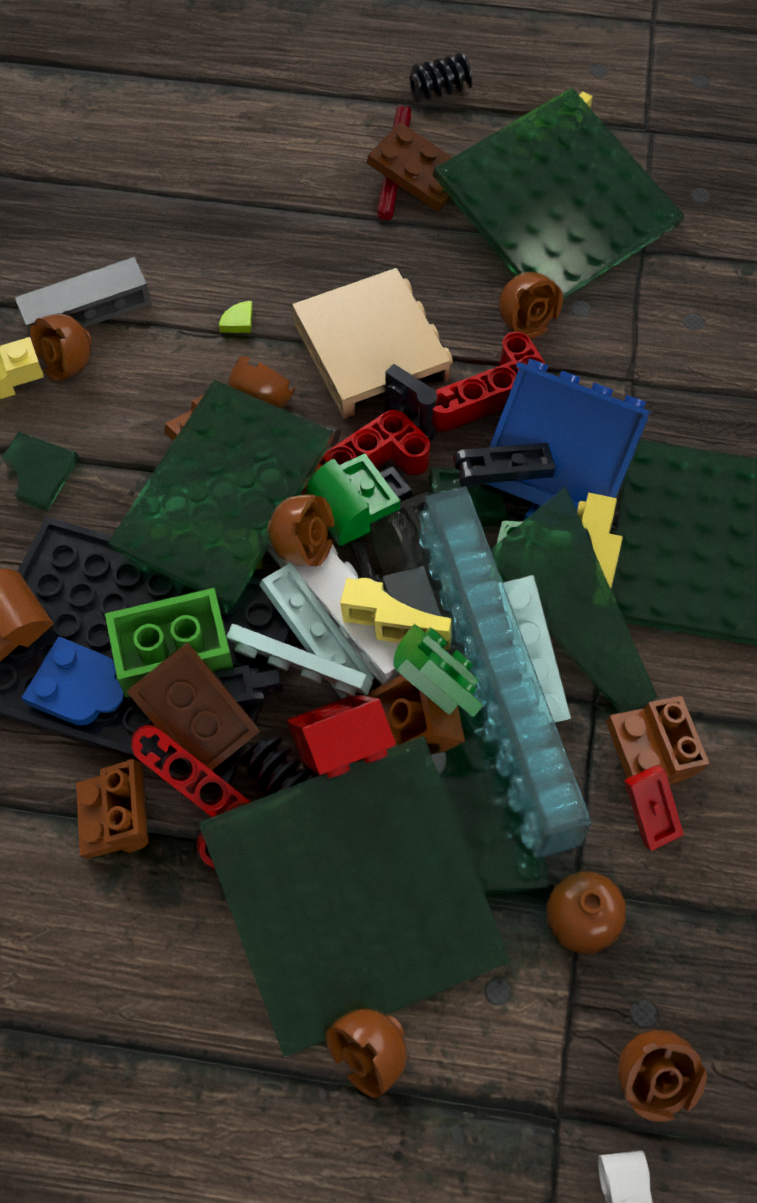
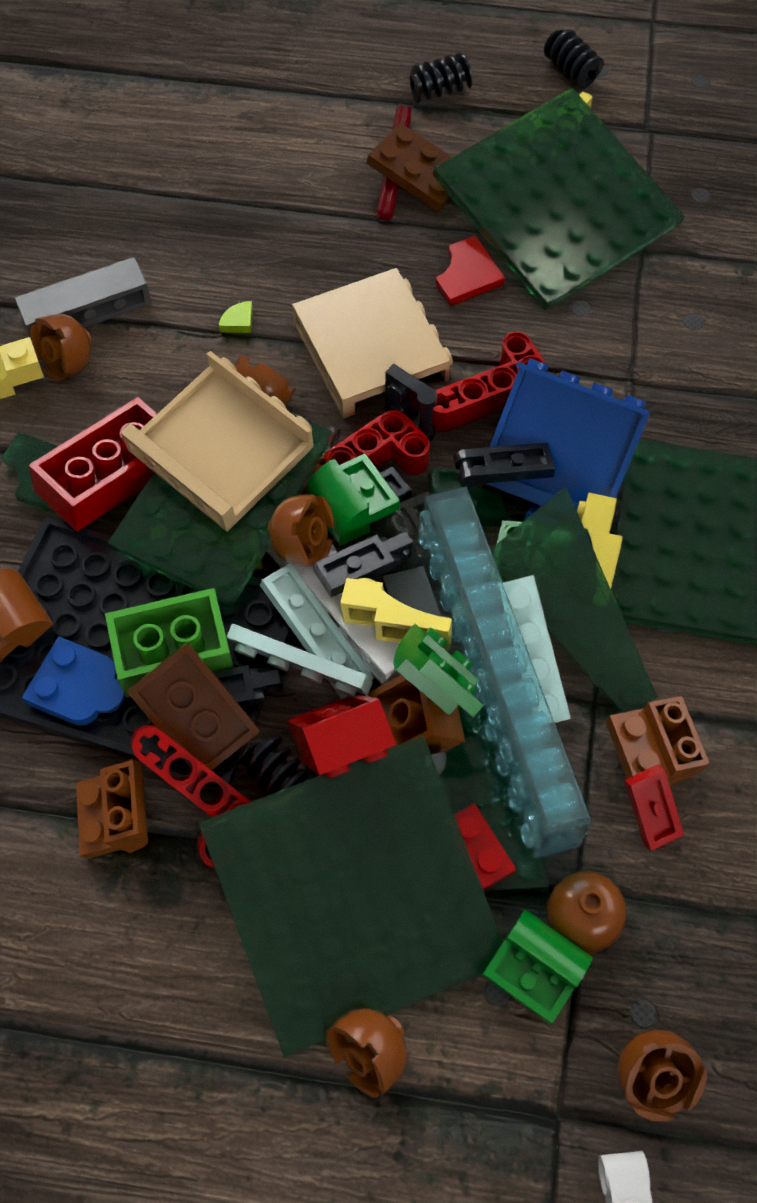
(93, 468): none -> red brick
(222, 442): none -> tan panel
(362, 560): none -> black hinge
(469, 273): none -> red tile
(485, 850): none -> red plate
(530, 303): dark orange cylinder -> none
(537, 967): none -> green brick
(573, 57): none -> black piece

